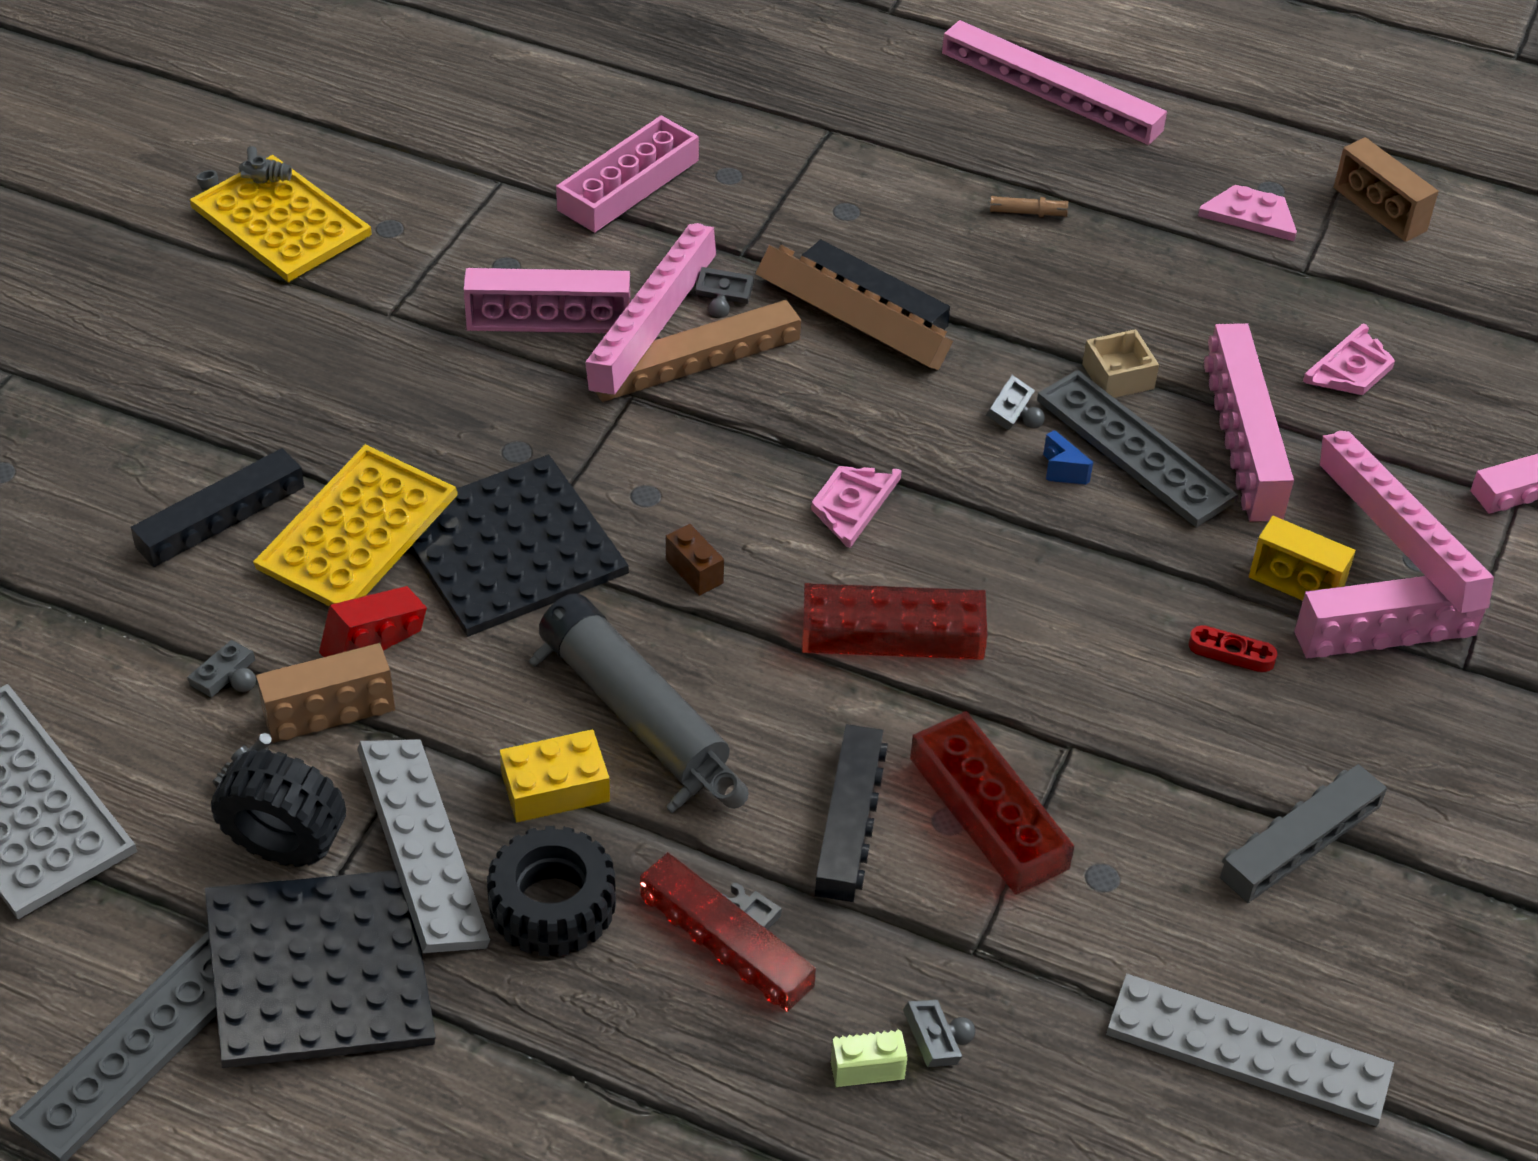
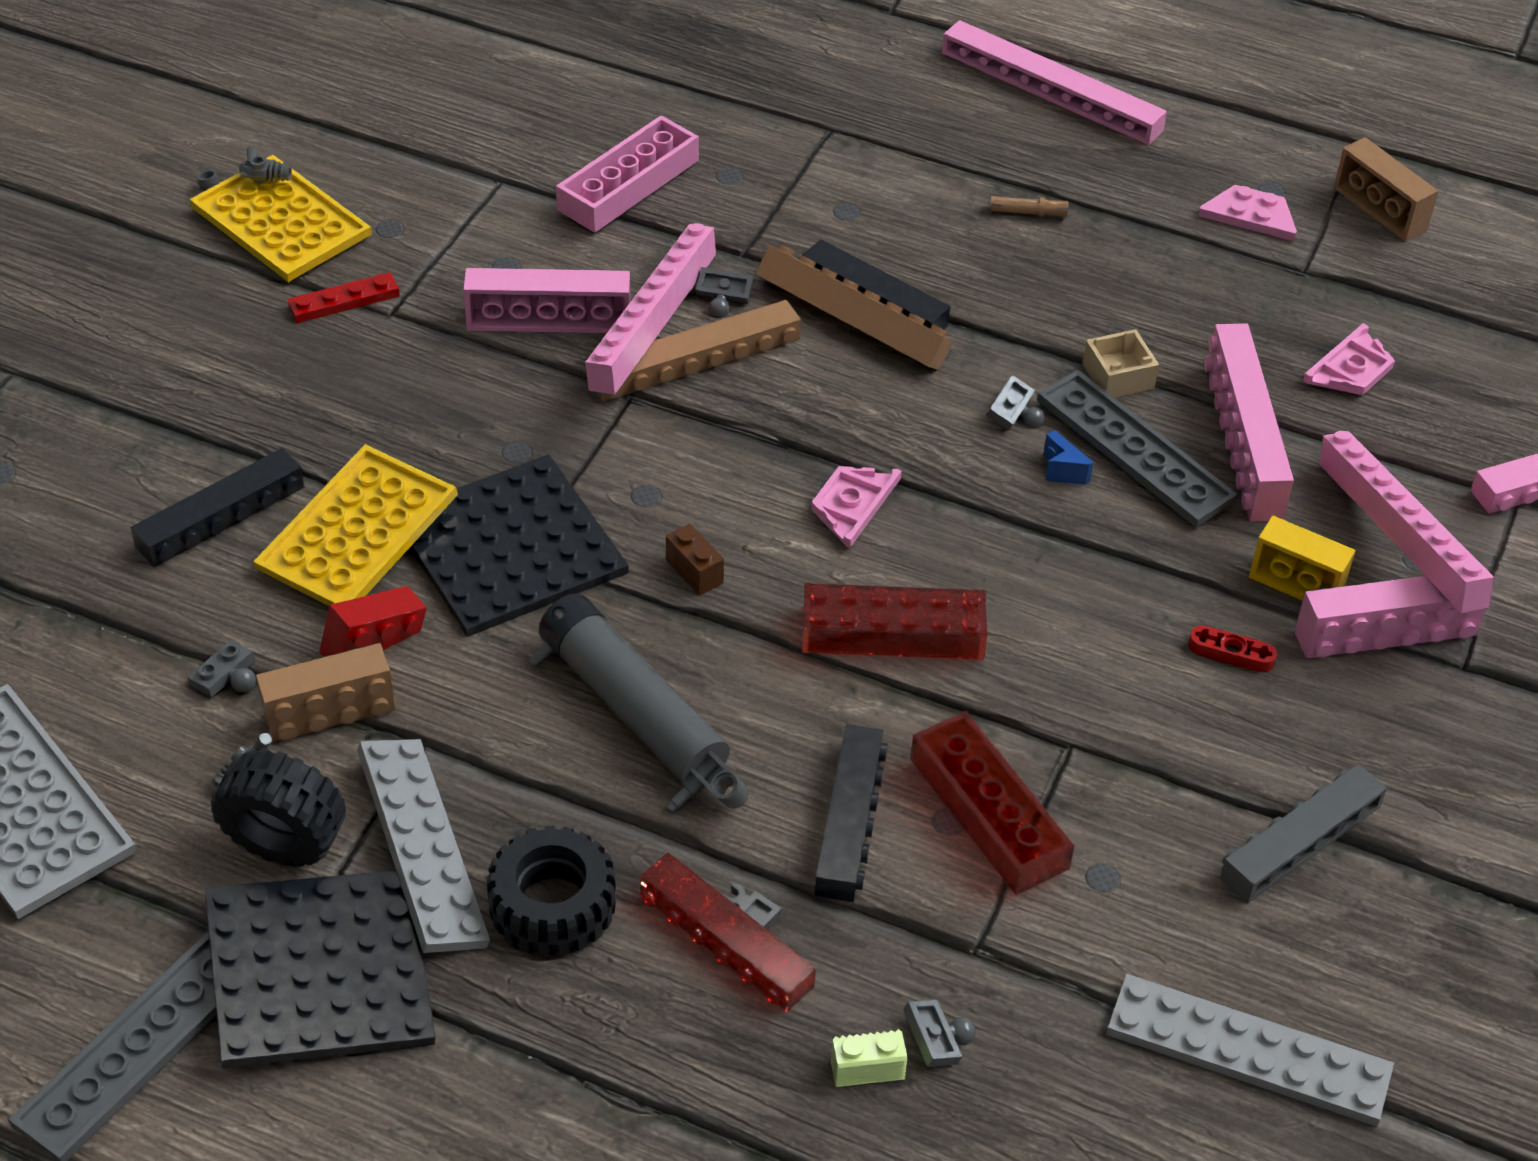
(343, 297): none -> red plate
(555, 775): yellow brick -> none

